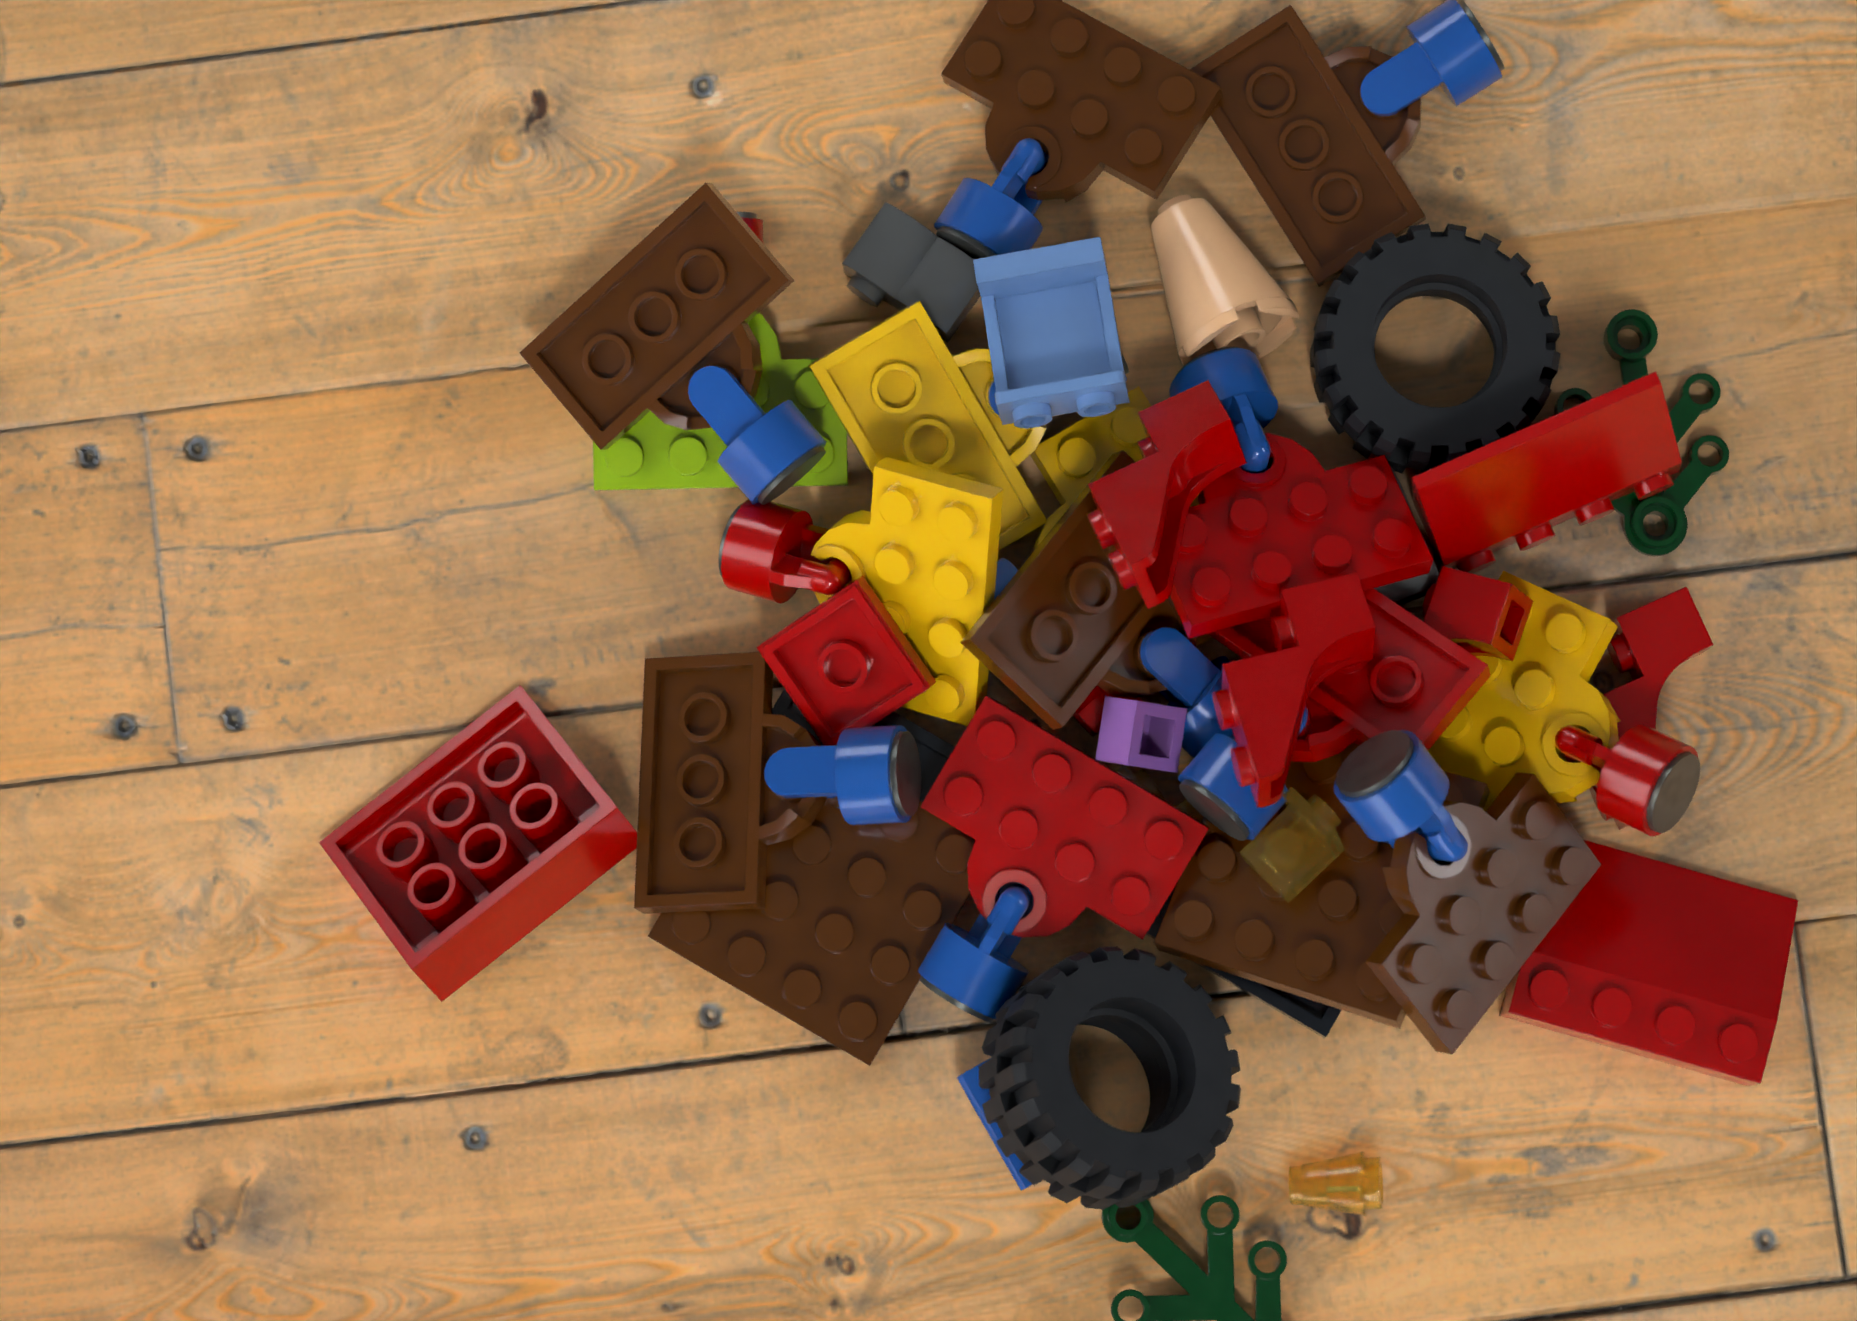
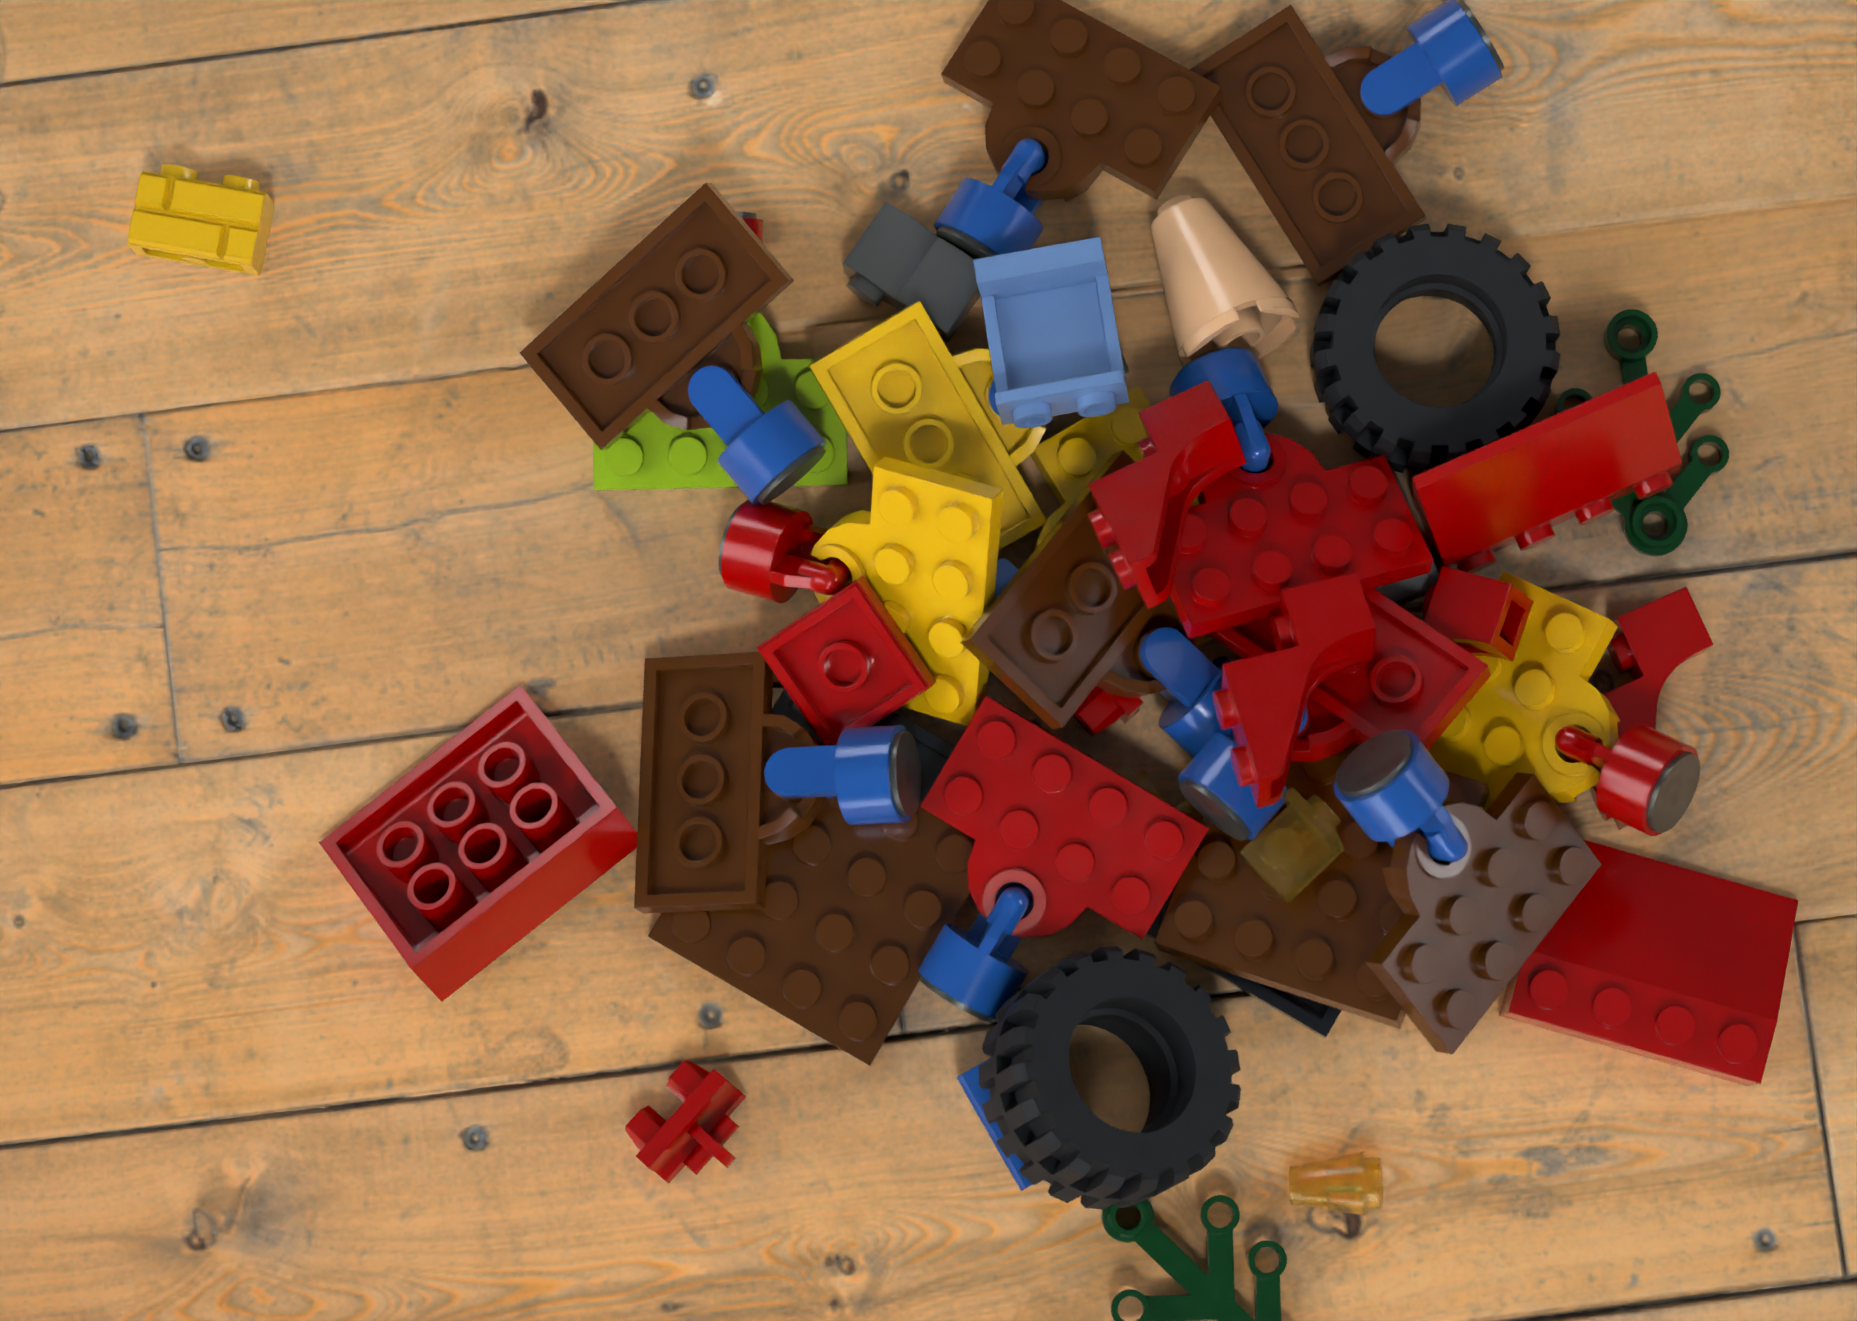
(201, 220): none -> yellow brick
(694, 1129): none -> red hips
(1141, 734): medium lavender plate -> none

